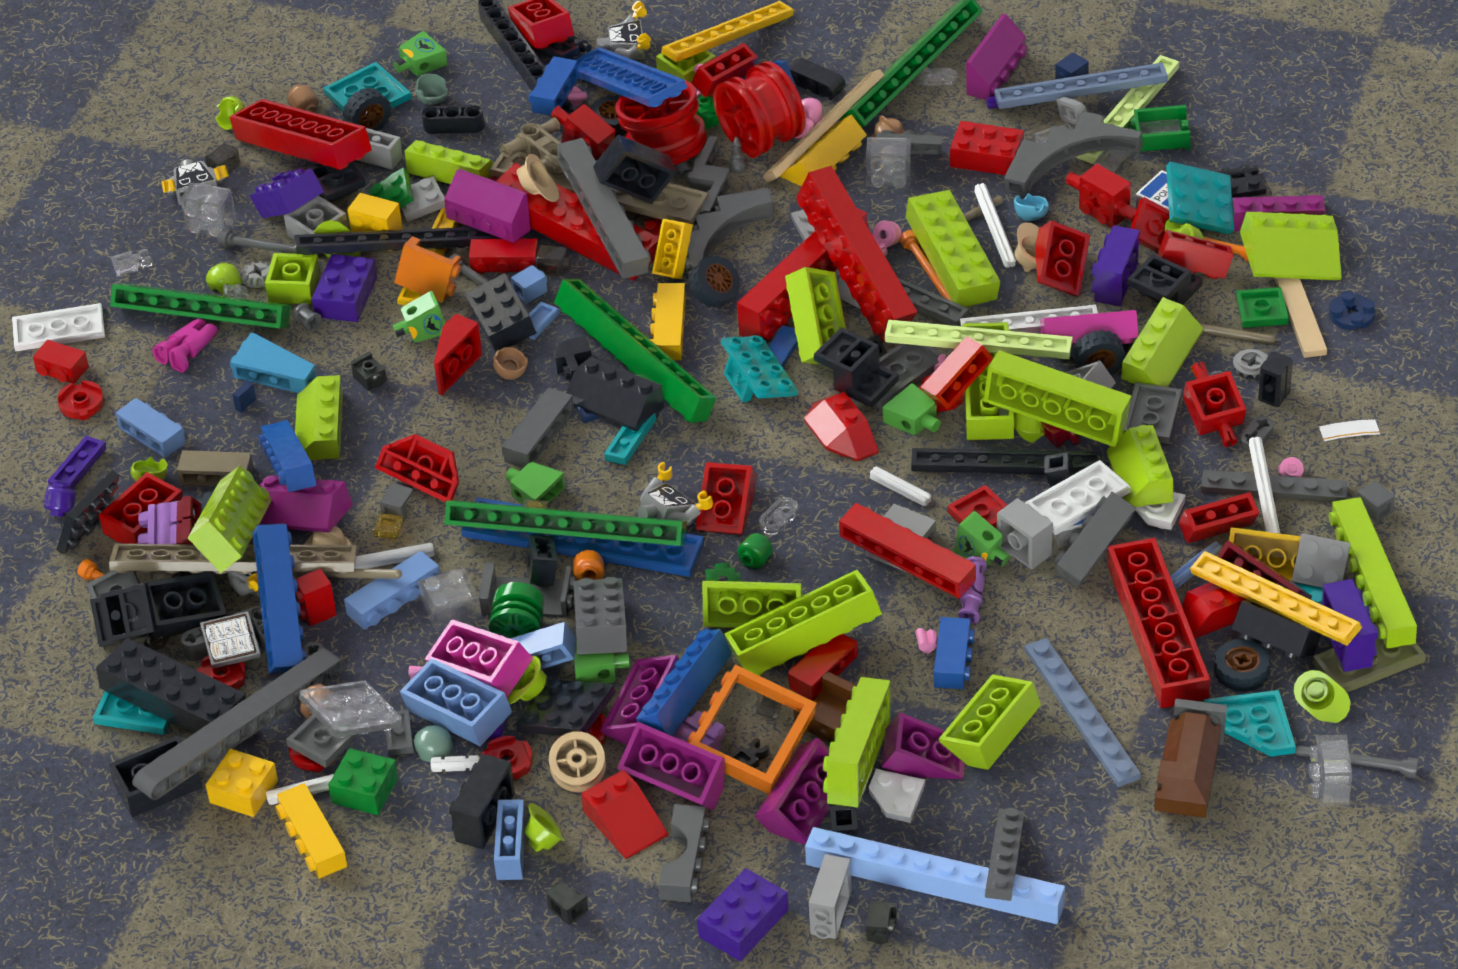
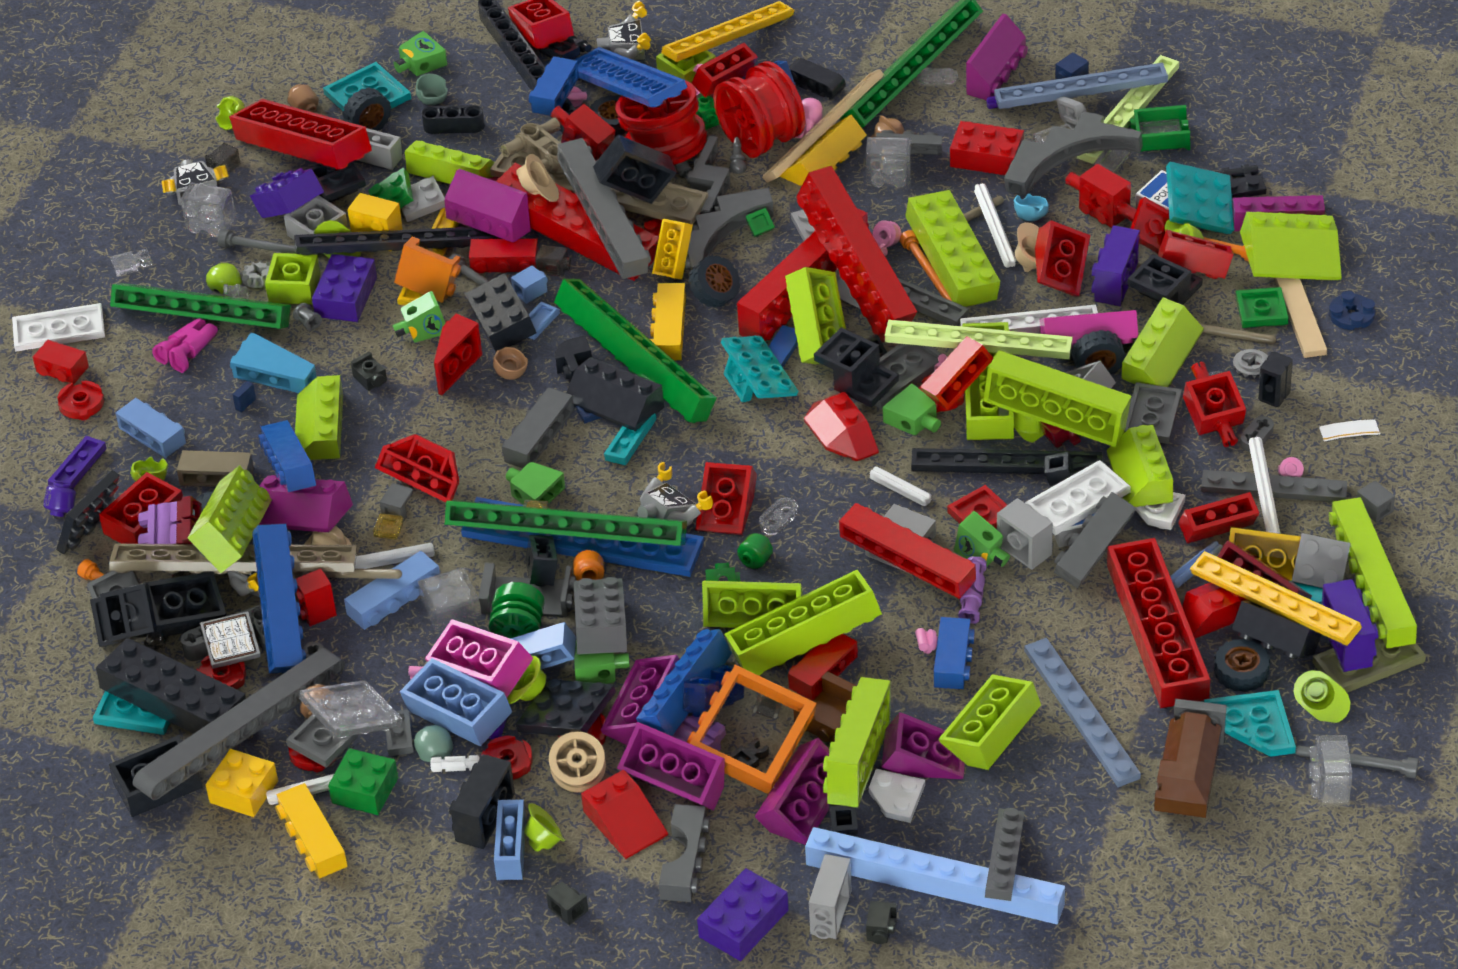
(700, 690): none -> clear blue arch
(759, 222): none -> green plate

